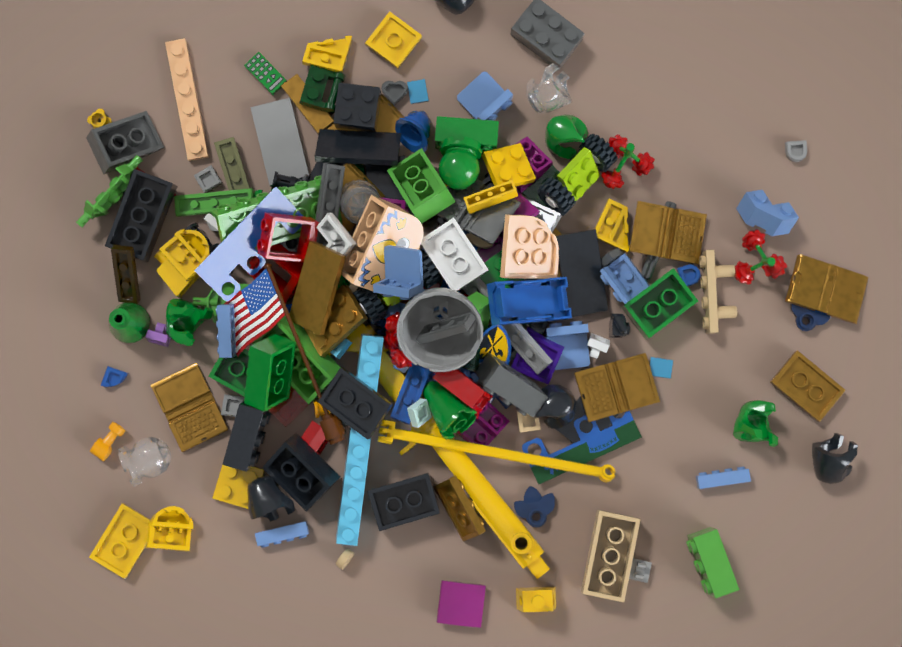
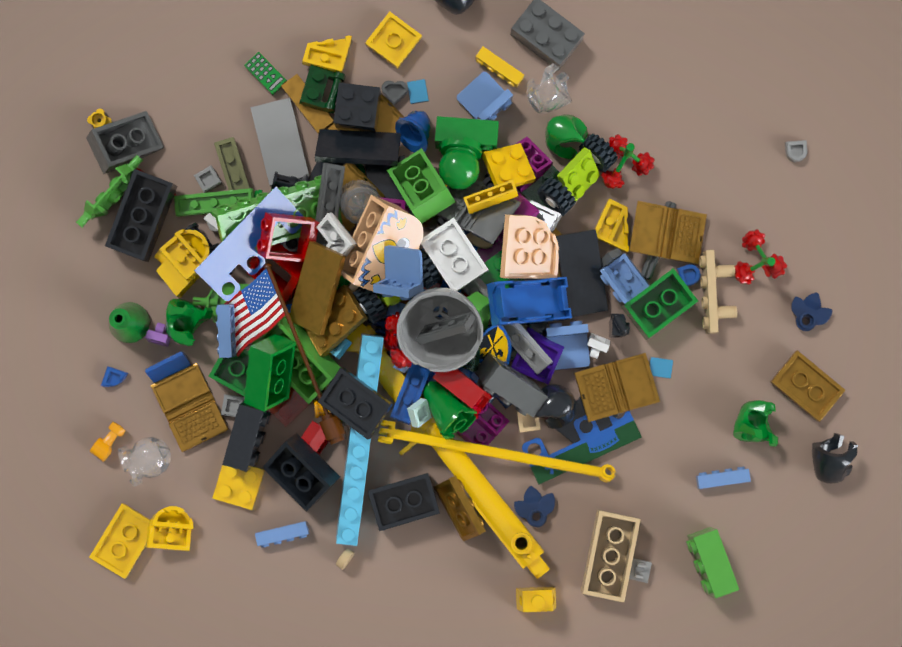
(125, 274): dark brown plate -> none
(168, 367): none -> blue slope
(187, 100): light nougat plate -> none
(266, 497): black piece -> none
(461, 604): magenta slope -> none
(499, 66): none -> yellow piece
(758, 210): medium blue brick -> none
(827, 288): pearl gold piece -> none

